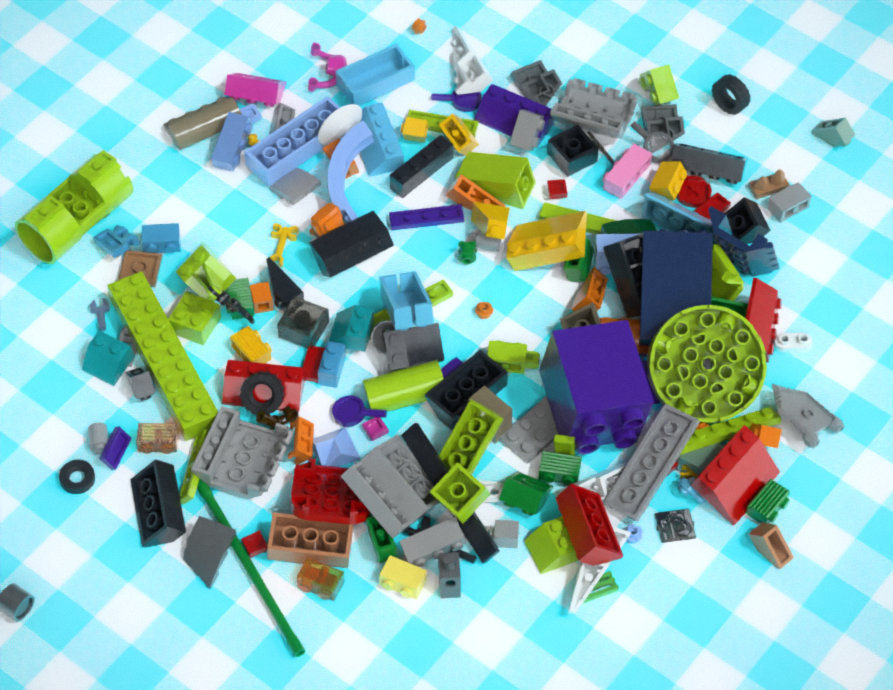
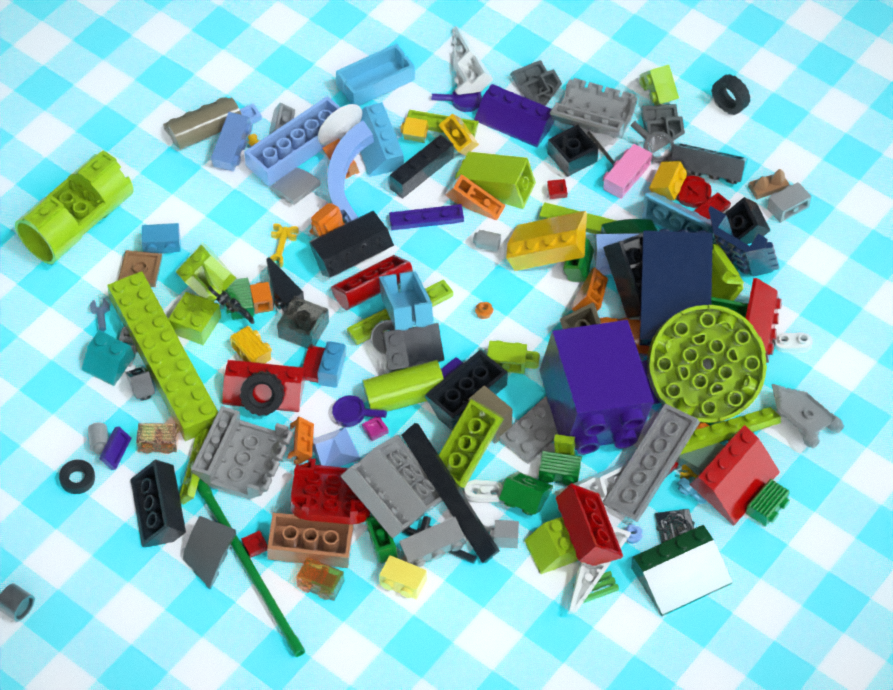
(116, 241): dark azure plate -> none
(254, 88): dark pink slope -> none
(266, 419): dark brown piece -> none
(333, 63): dark pink piece -> none
(353, 327): teal slope -> none
(366, 284): none -> red brick
(419, 26): orange plate -> none
(449, 570): dark grey torso -> none
(460, 493): lime brick -> none
(467, 252): green brick -> none
(490, 219): yellow slope -> none
(527, 130): light grey brick -> none
(681, 570): none -> slope
(768, 435): orange brick -> none
(771, 544): slope -> none
(835, 132): sand green slope -> none

